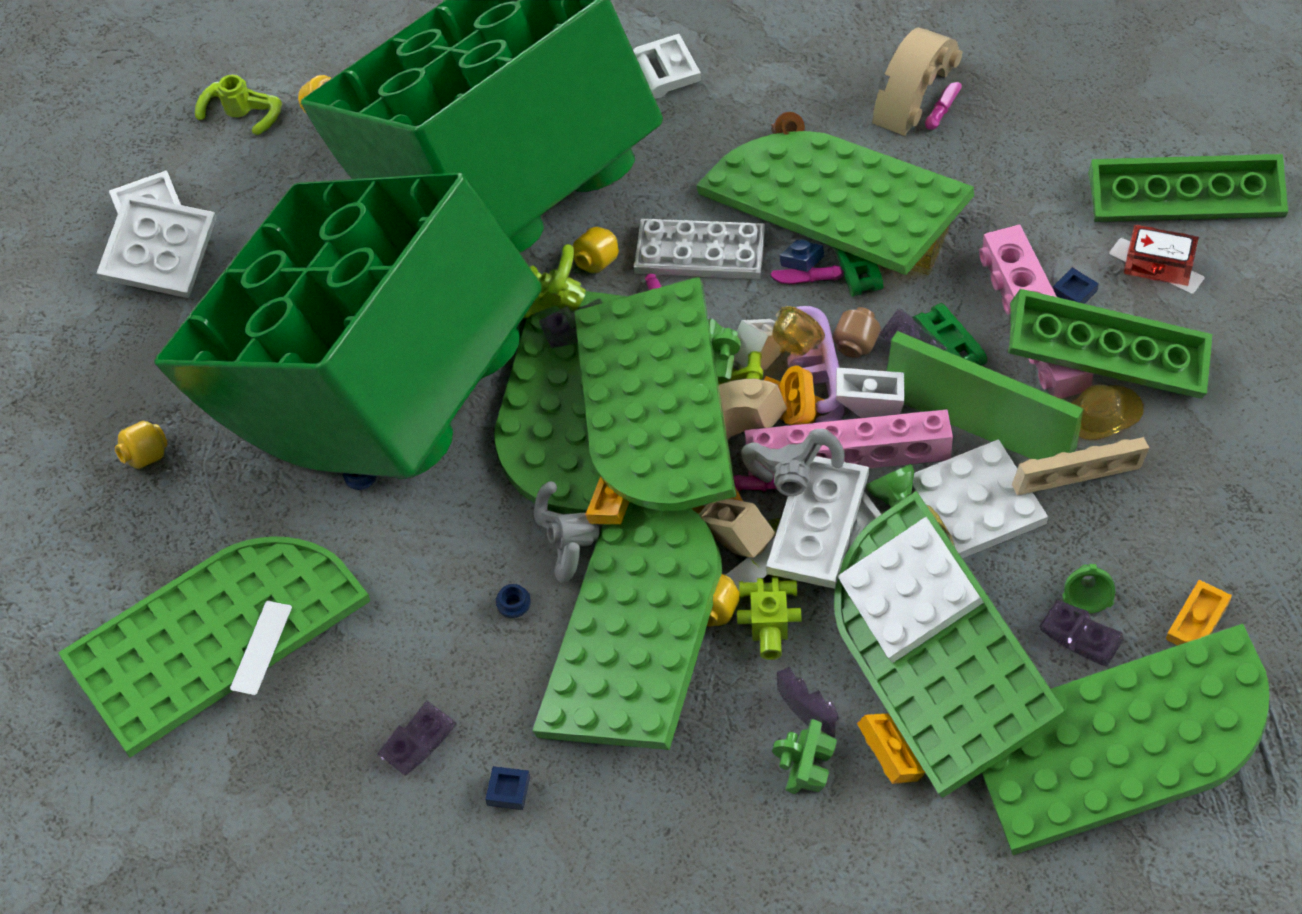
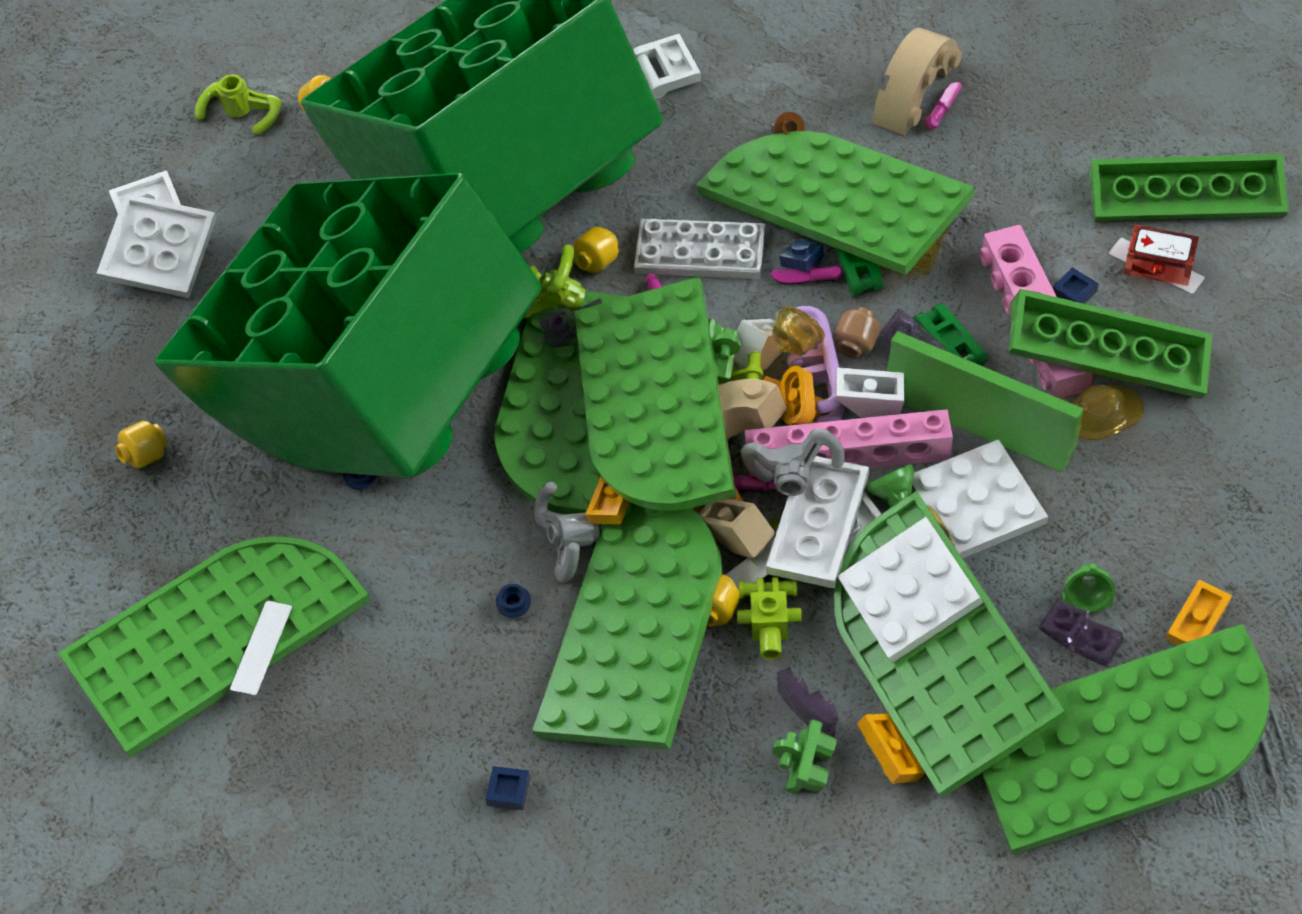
(416, 741): clear purple slope -> none
(1080, 465): tan plate -> none

